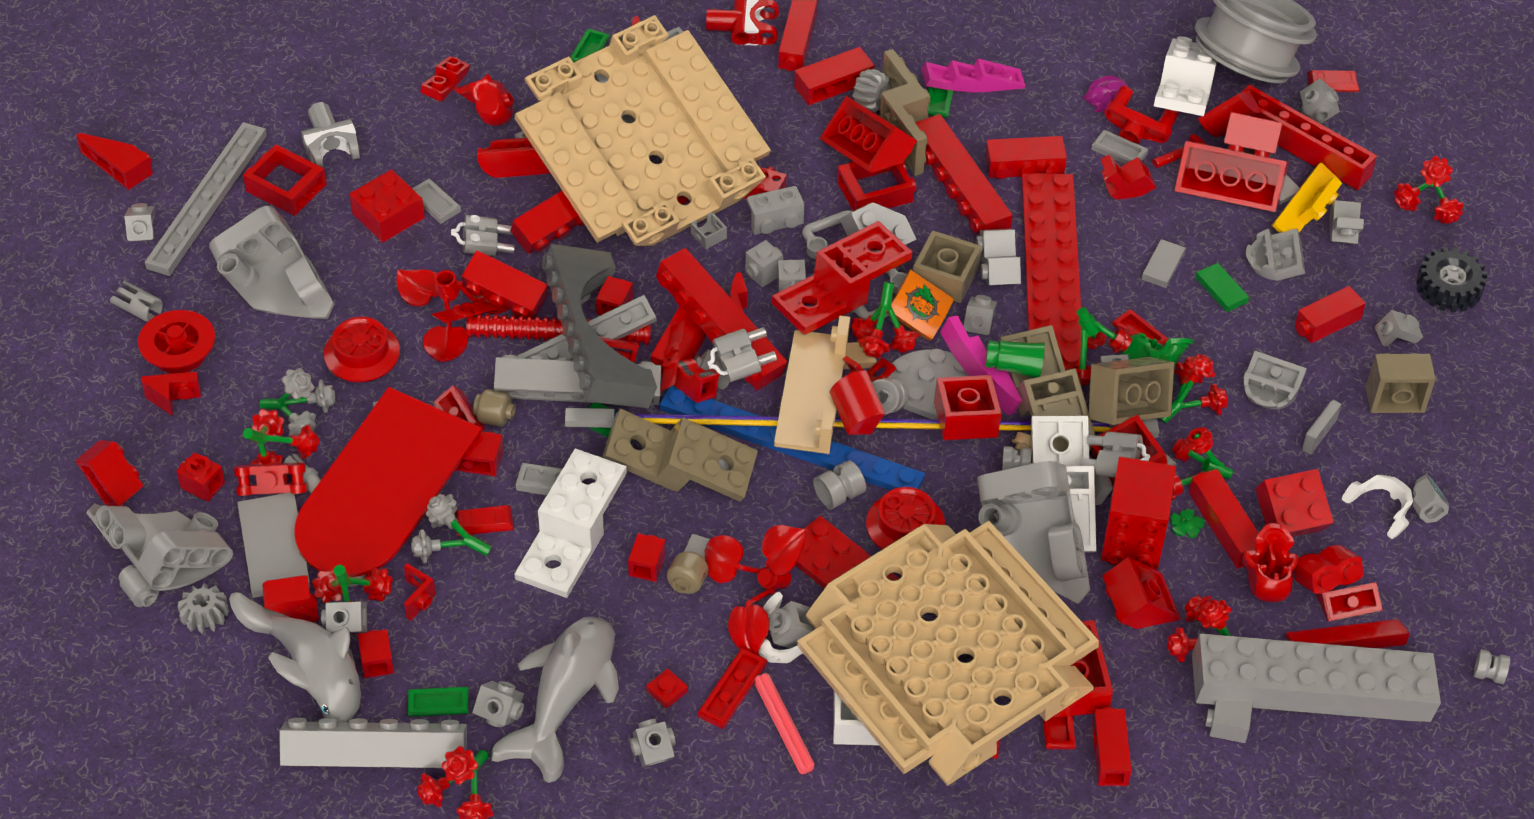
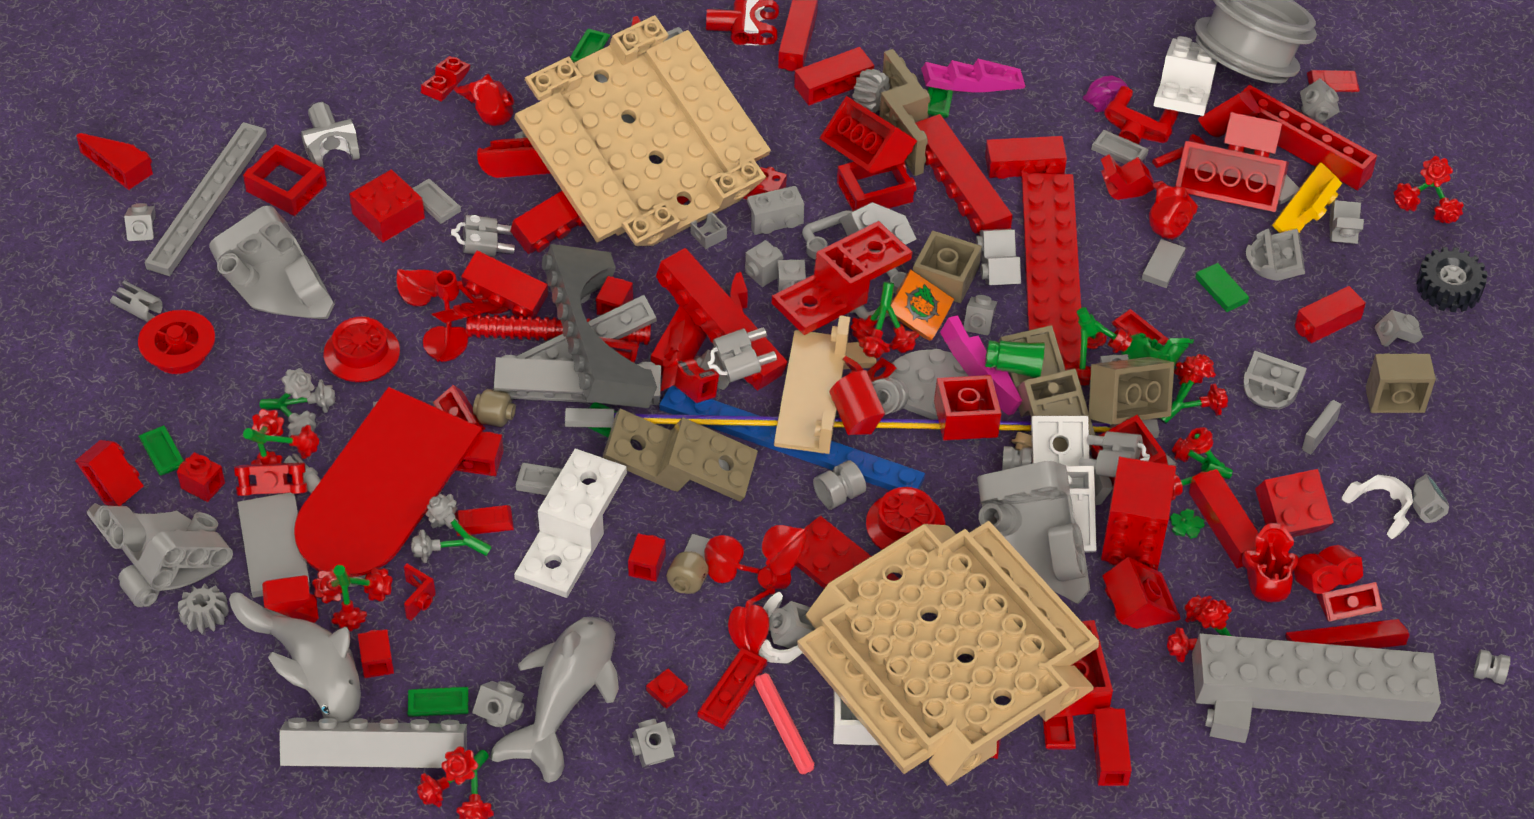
(161, 450): none -> green tile
(169, 387): red slope -> none
(345, 614): light grey brick -> none
(1171, 210): none -> red head

